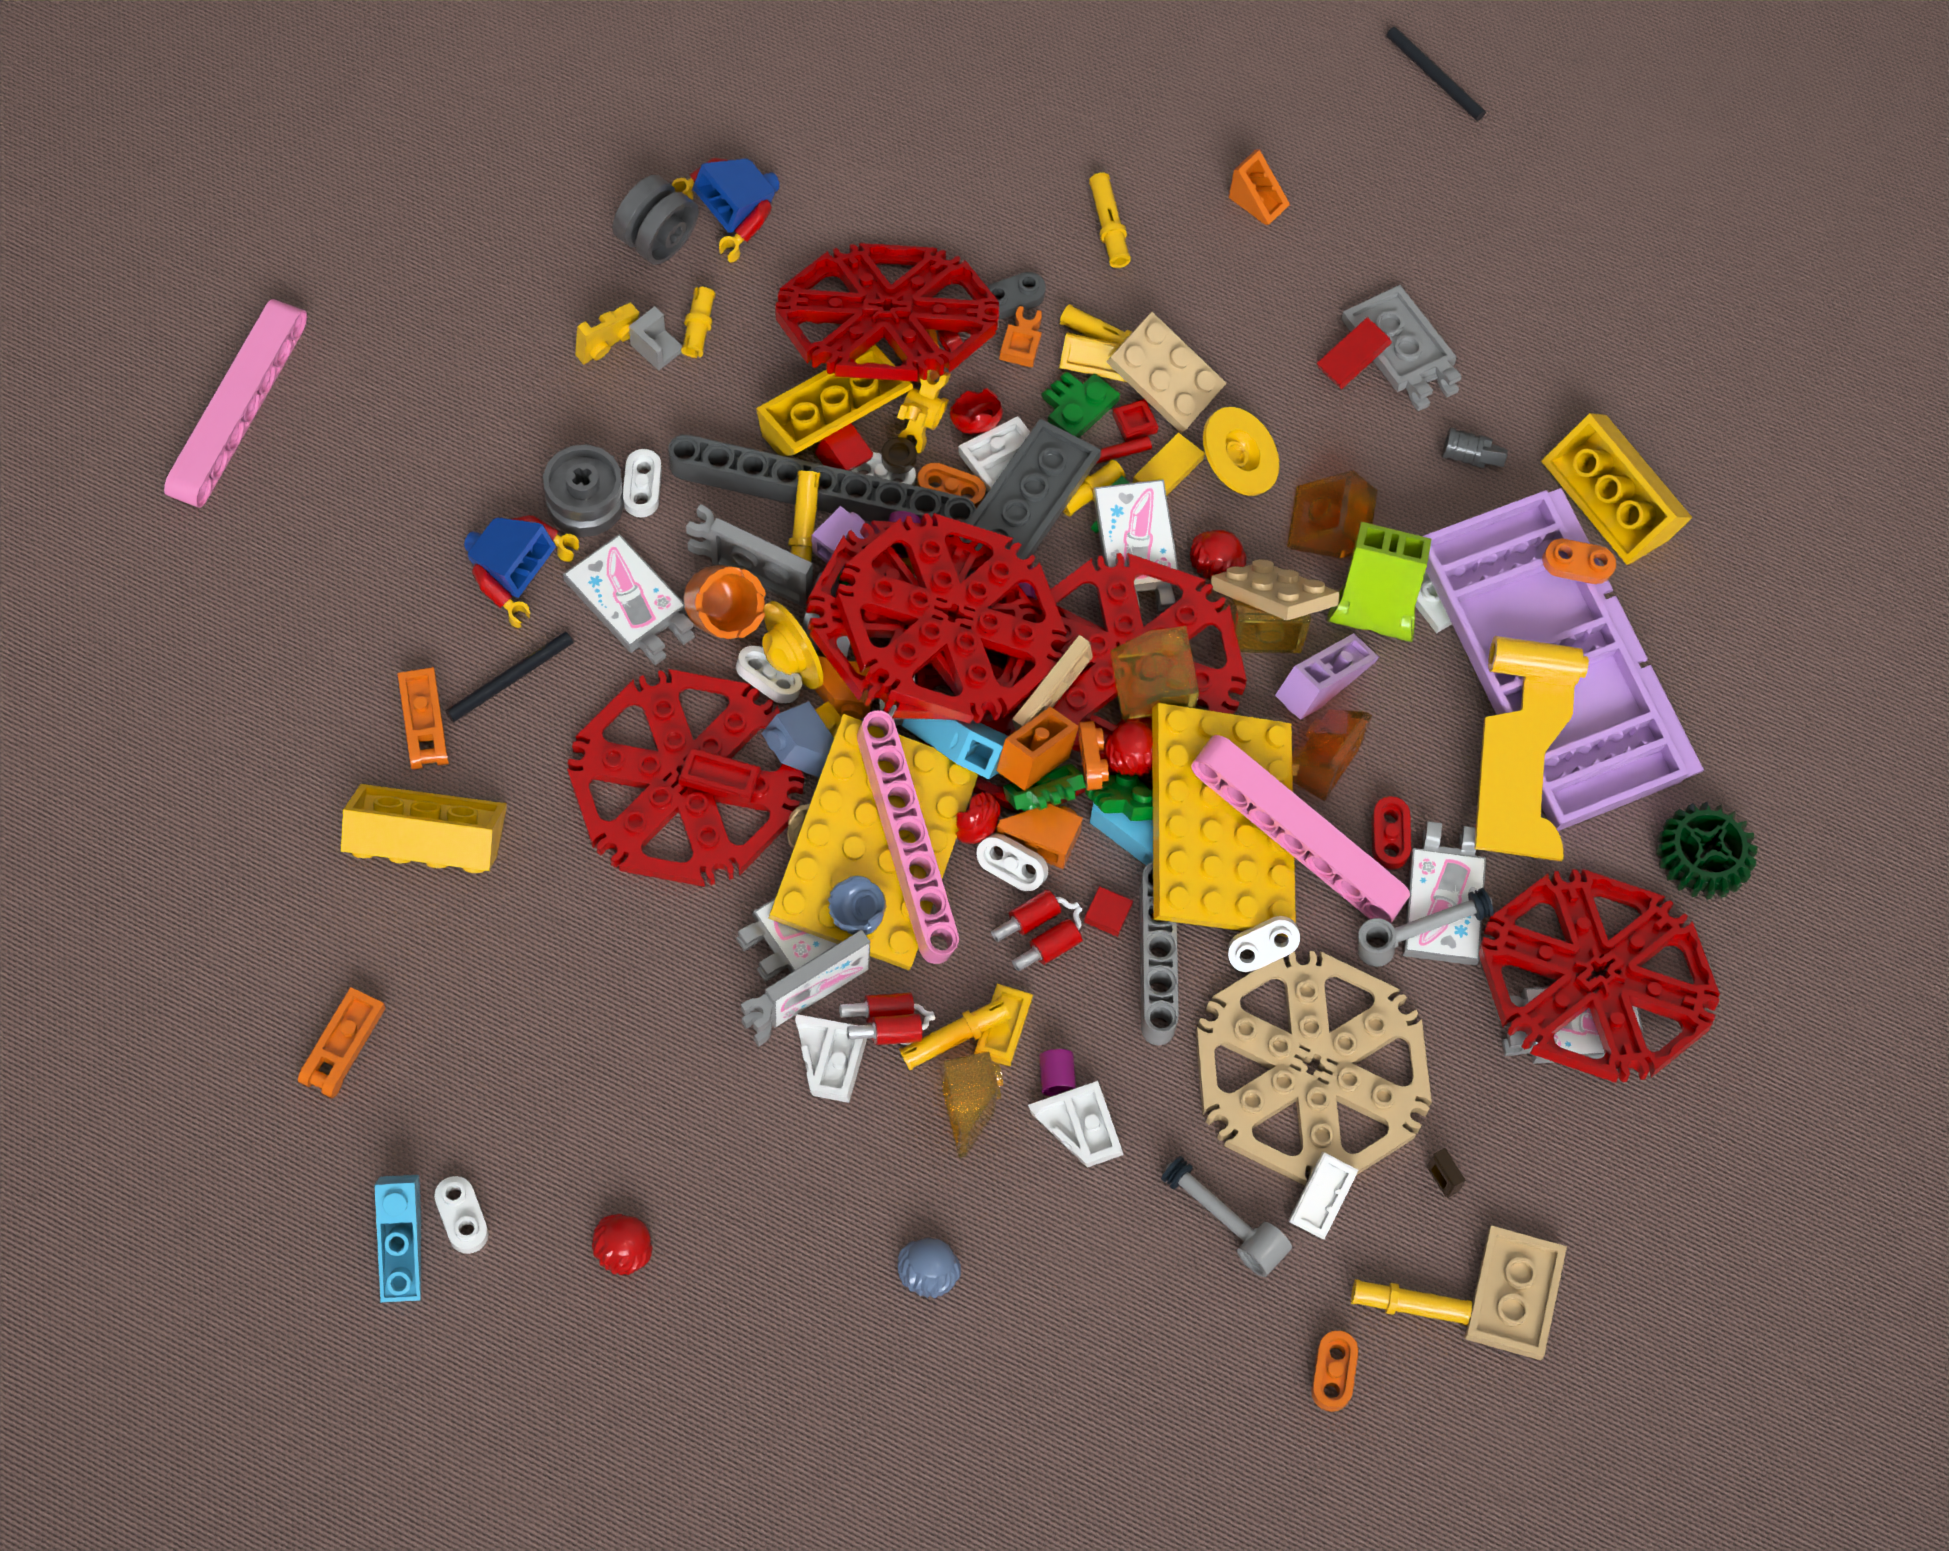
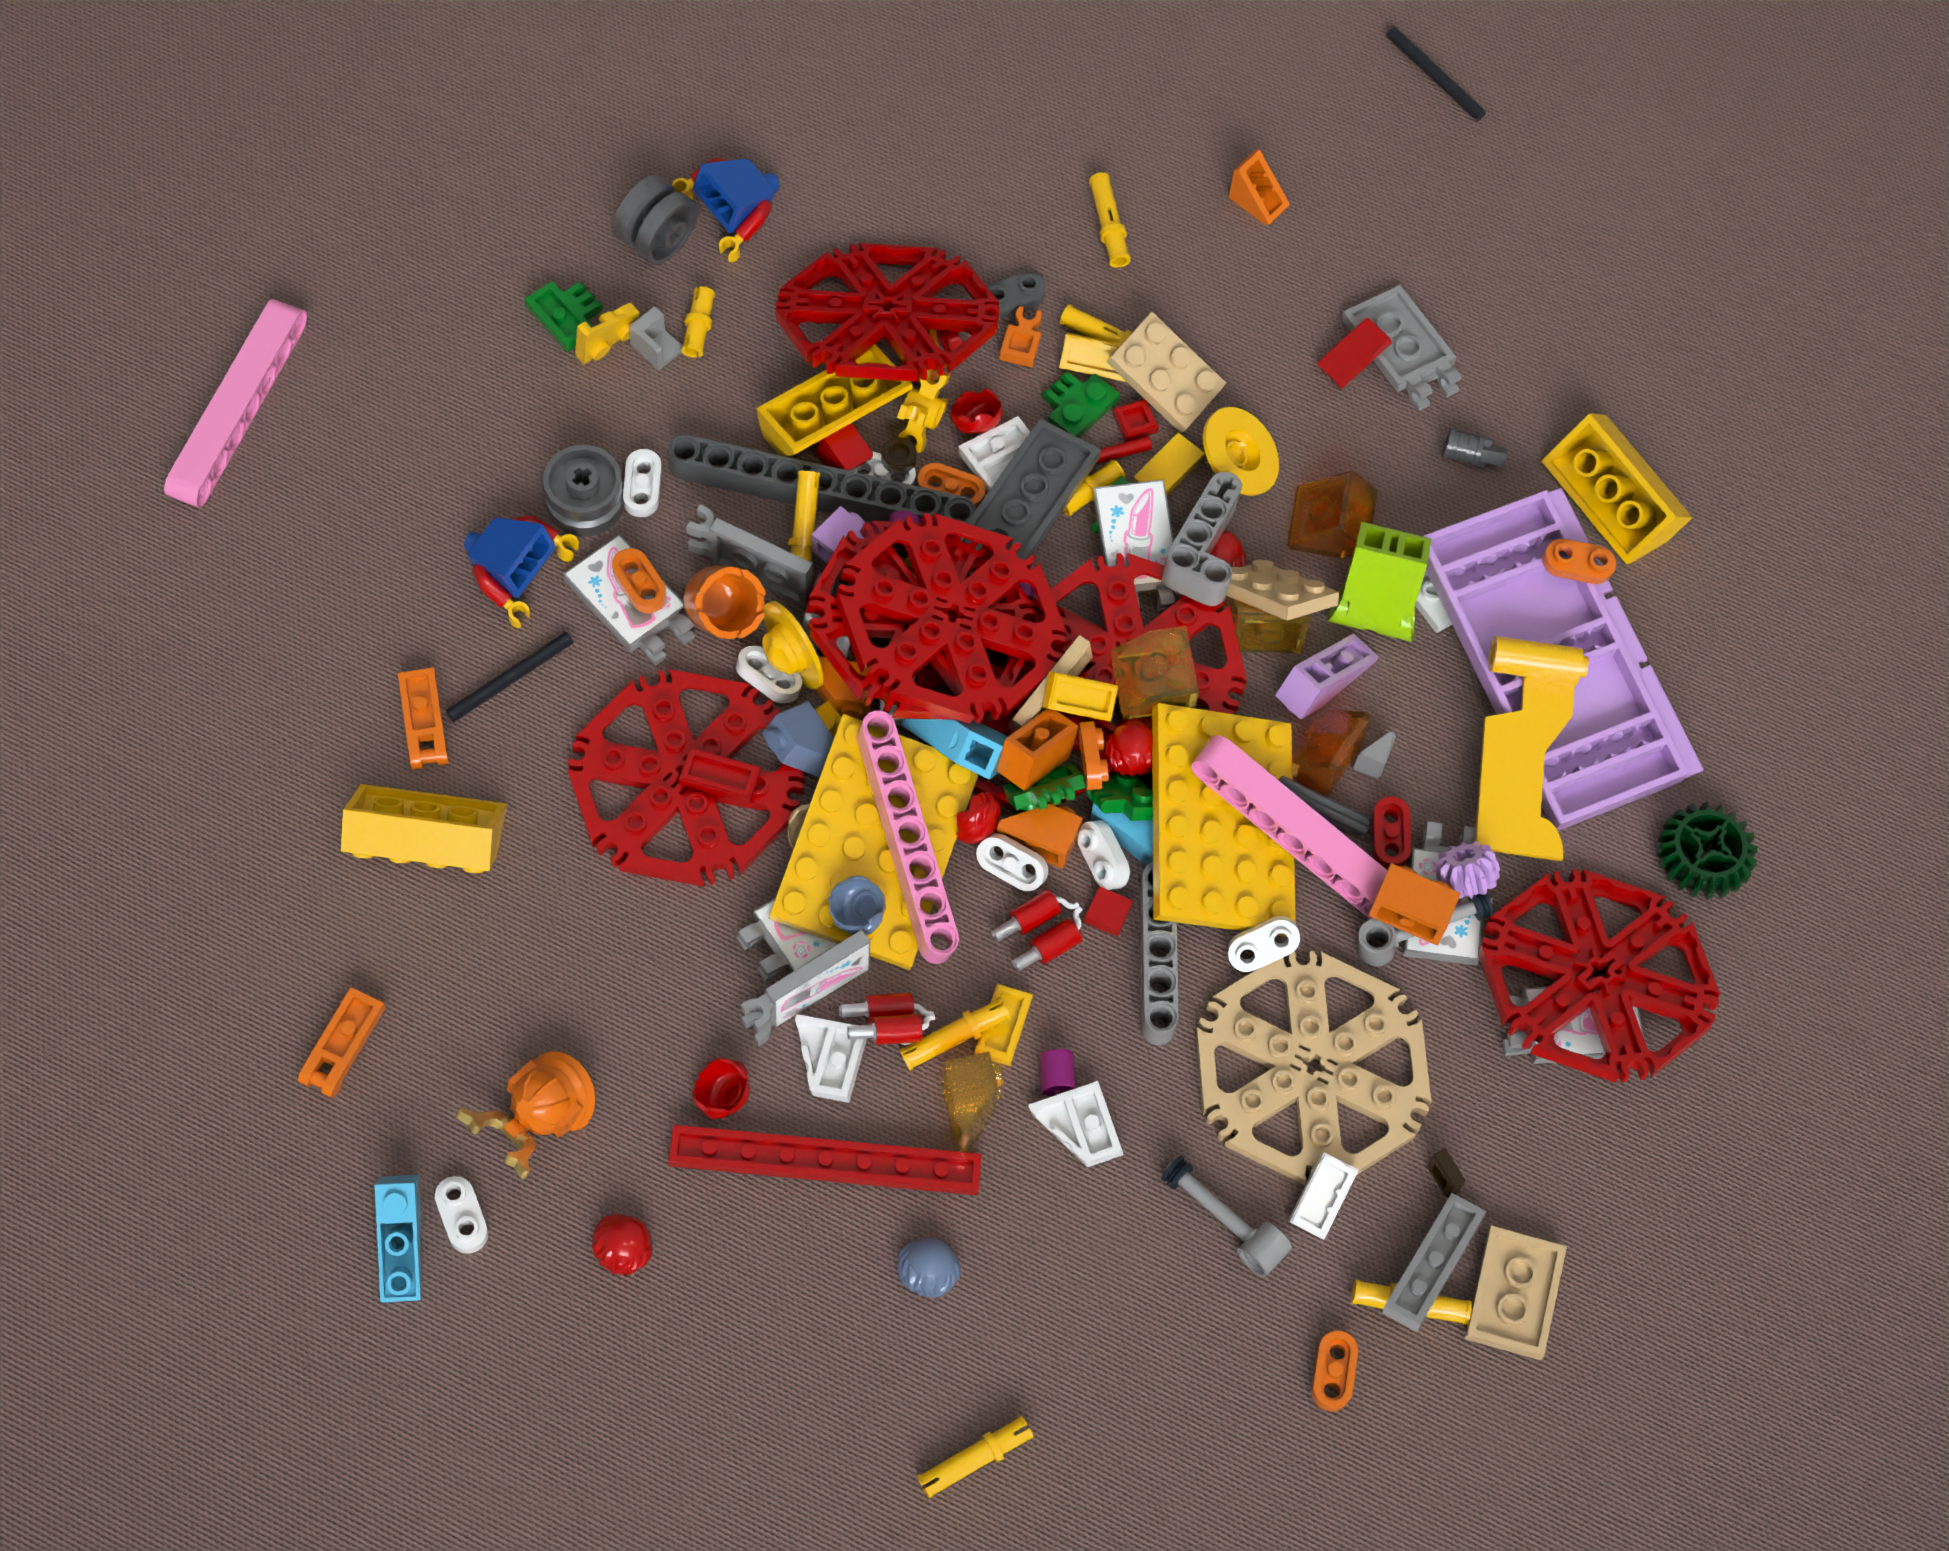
(546, 1098): none -> orange helmet
(563, 311): none -> green hinge
(640, 583): none -> orange plate
(721, 1088): none -> red hair
(825, 1160): none -> red plate
(984, 1451): none -> yellow pin
(1080, 696): none -> yellow tile
(1103, 855): none -> white plate
(1189, 561): none -> light grey beam
(1329, 809): none -> dark grey axle
(1374, 757): none -> light grey slope
(1414, 903): none -> orange brick
(1434, 1262): none -> light grey plate
(1468, 869): none -> lavender gear

